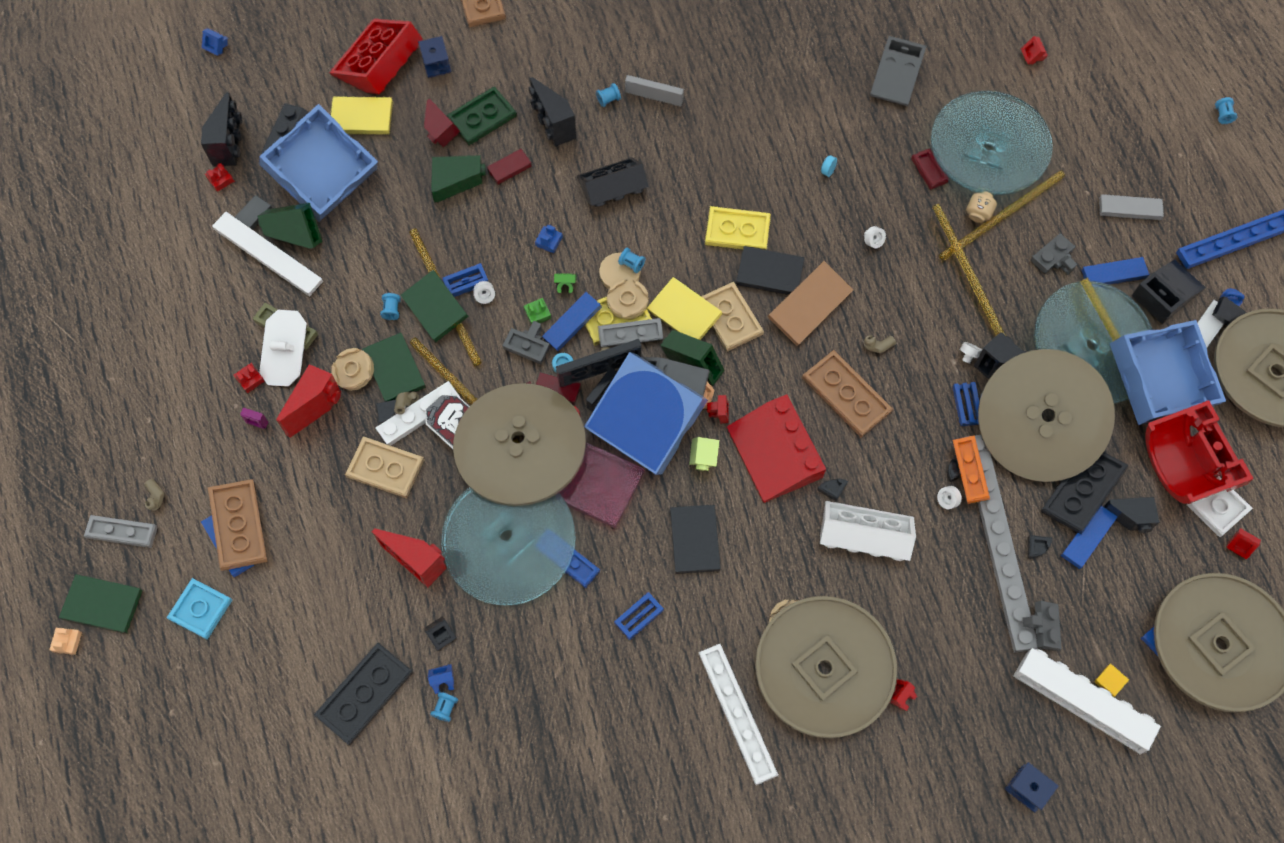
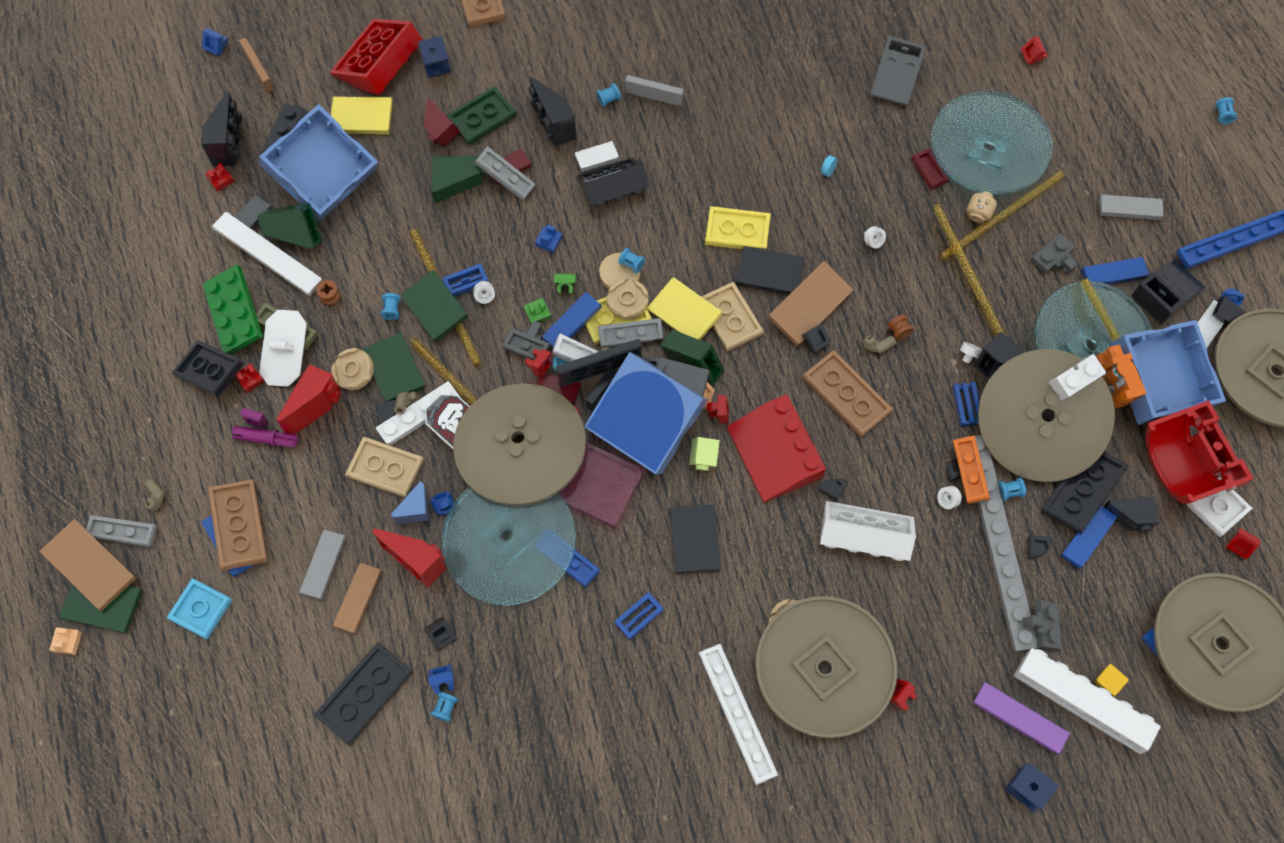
(87, 565): none -> medium nougat tile
(208, 368): none -> black tile
(232, 310): none -> green plate
(256, 64): none -> medium nougat tile
(264, 436): none -> magenta axle
(322, 565): none -> light grey tile
(332, 296): none -> dark orange wheel
(357, 598): none -> medium nougat tile
(413, 507): none -> medium blue slope
(442, 501): none -> blue tile
(504, 173): none -> light grey tile
(541, 363): none -> red tile
(570, 349): none -> white tile
(596, 156): none -> white tile
(816, 338): none -> black tile
(900, 327): none -> dark orange wheel
(1012, 489): none -> dark azure bush
(1021, 718): none -> medium lavender tile
(1077, 377): none -> white piece
(1121, 376): none -> orange hips

